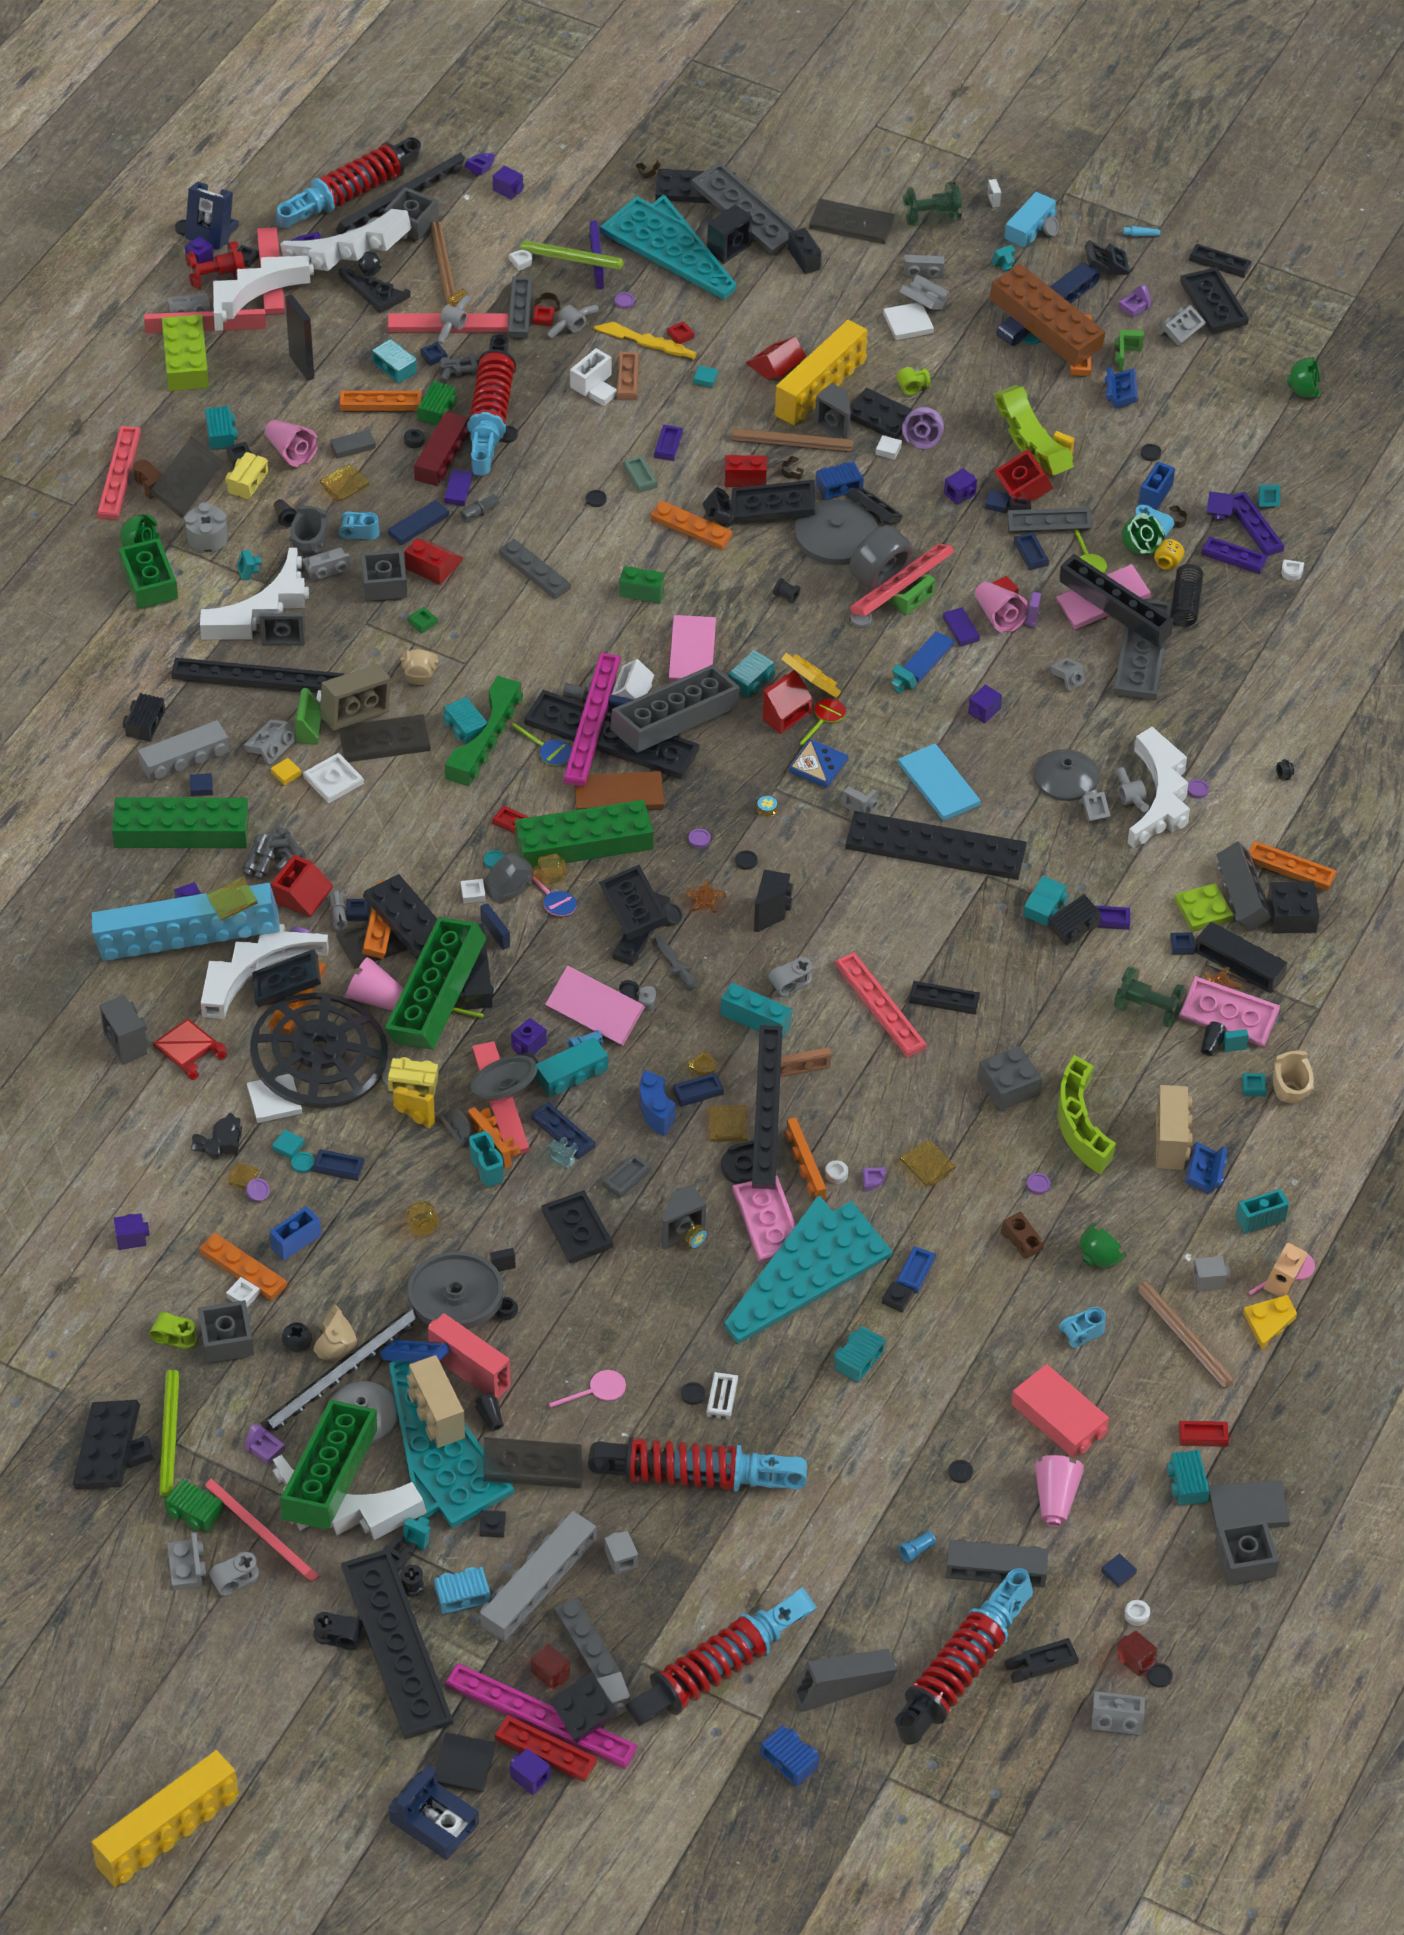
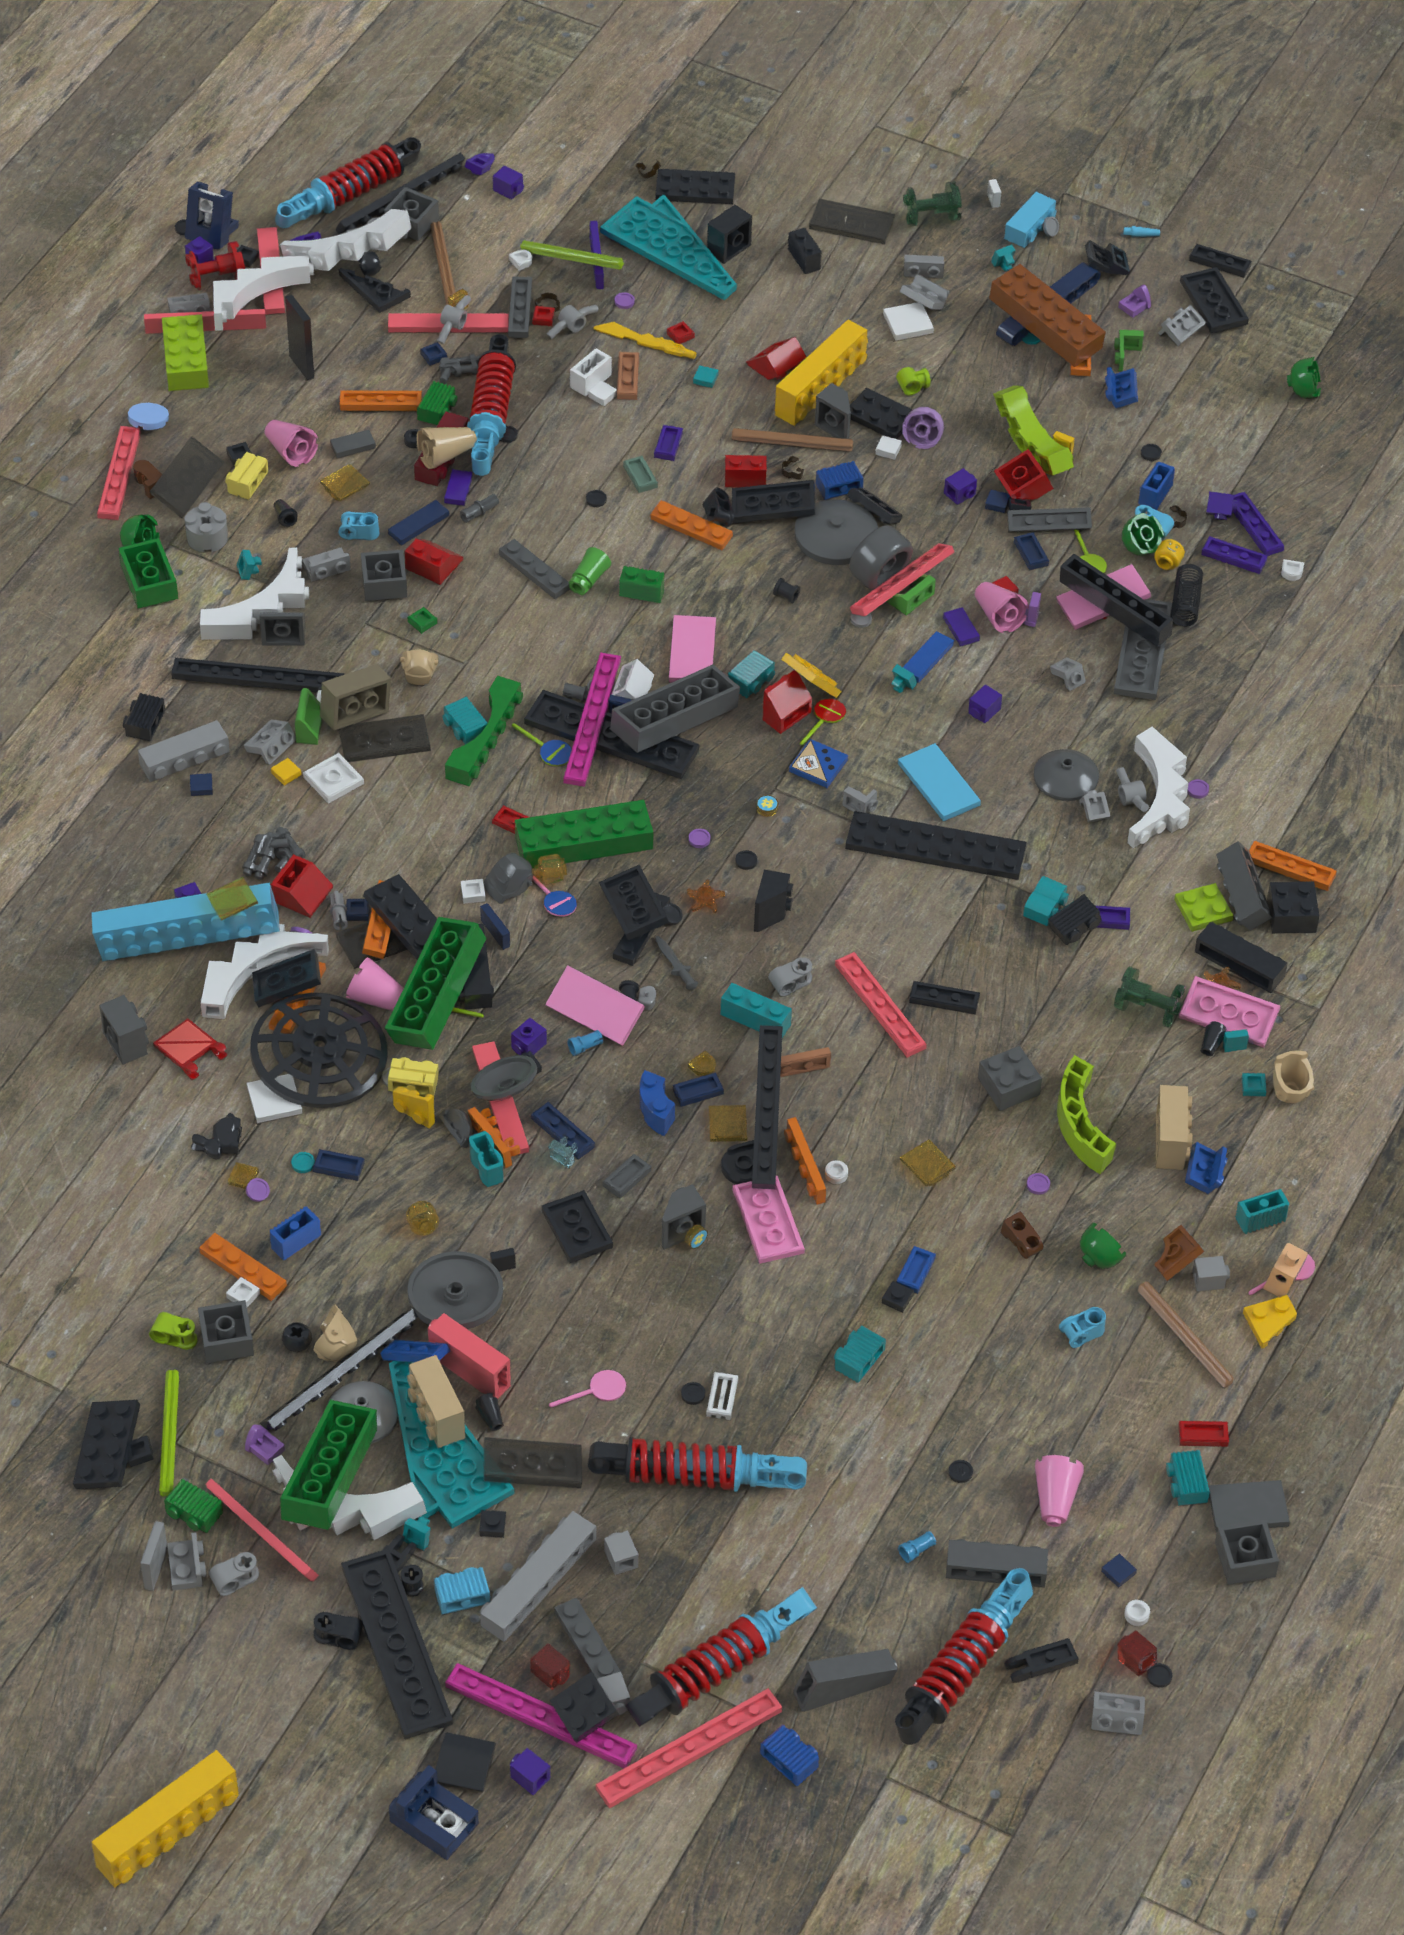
(131, 1231): dark purple brick -> none
(148, 415): none -> light blue tile
(154, 1555): none -> light grey tile
(180, 822): green brick -> none
(219, 427): teal brick -> none
(288, 1144): teal tile -> none
(309, 530): dark grey helmet -> none
(394, 360): teal brick -> none
(444, 444): none -> tan cone
(492, 858): teal piece -> none
(507, 1303): black plate -> none
(550, 1749): red plate -> none
(571, 1067): teal brick -> none
(589, 570): none -> bright green plant
(621, 788): dark orange tile -> none
(688, 1748): none -> coral plate
(726, 189): dark grey plate -> none
(814, 1260): teal wing -> none
(873, 1177): medium lavender tile -> none
(1060, 1411): coral brick -> none
(1178, 1252): none -> dark orange tile
(1182, 943): dark blue tile -> none
(1268, 495): teal tile -> none
(1285, 769): black plate -> none

